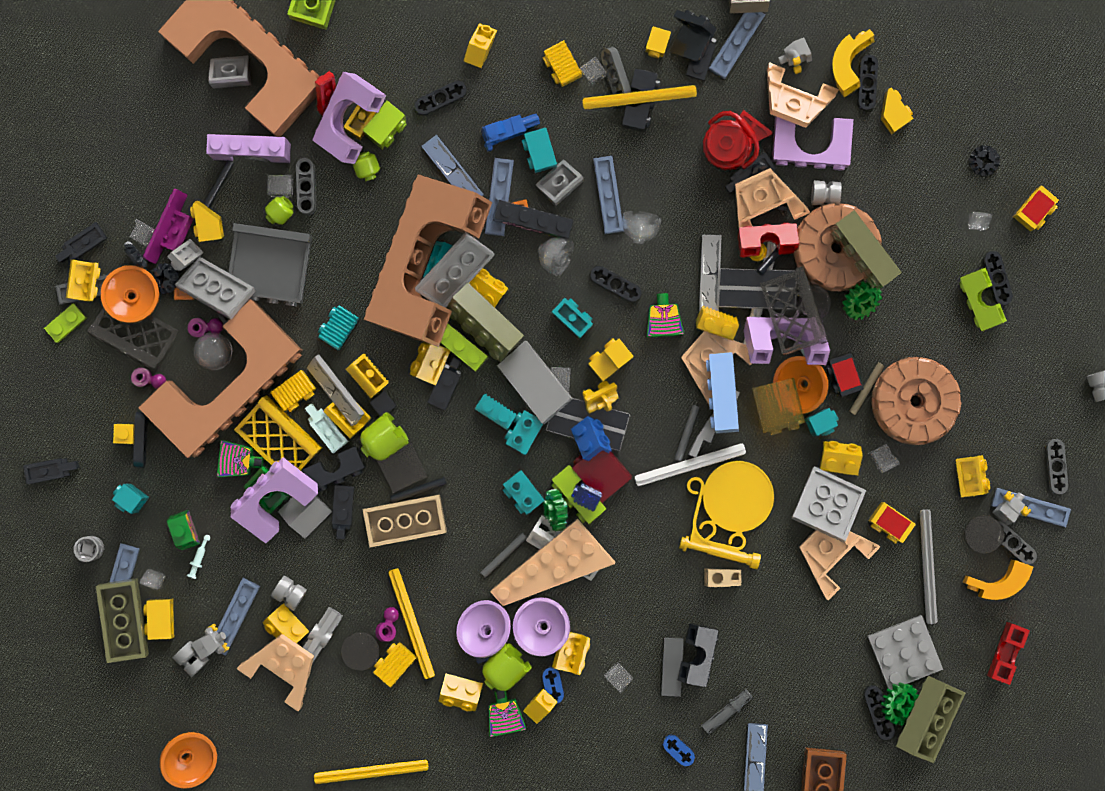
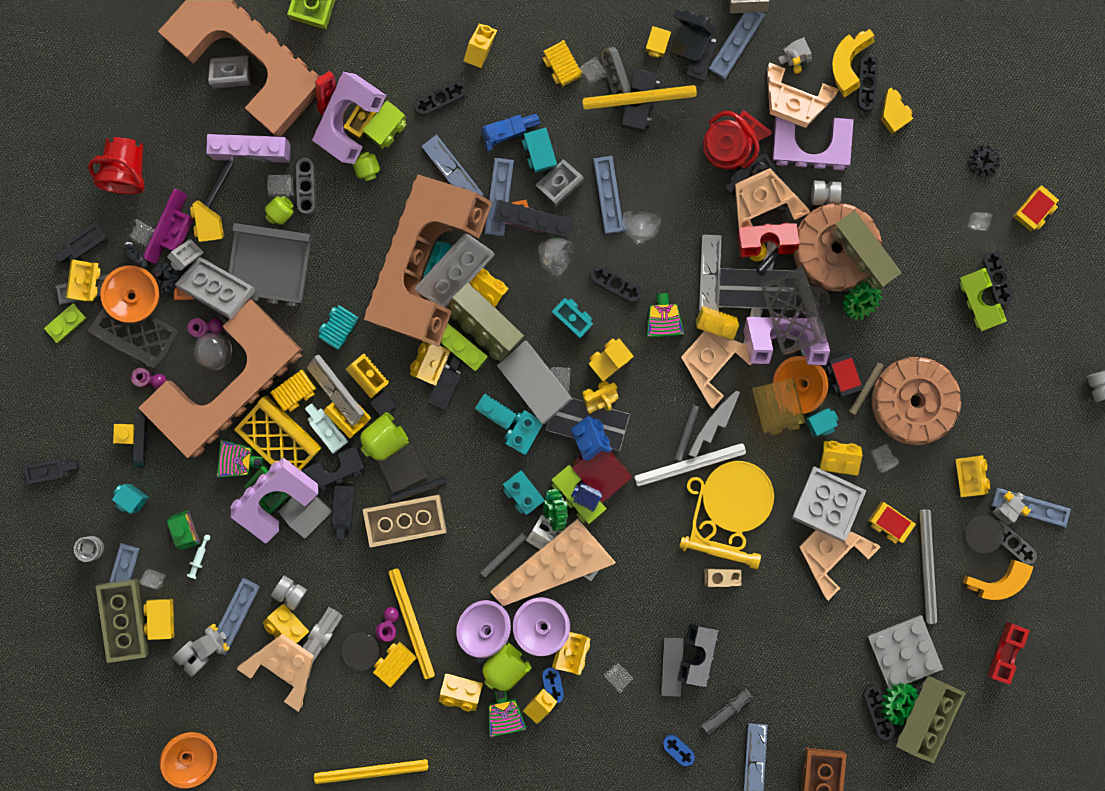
(119, 167): none -> red piece
(723, 392): light blue brick -> none
(1061, 451): dark grey beam -> none

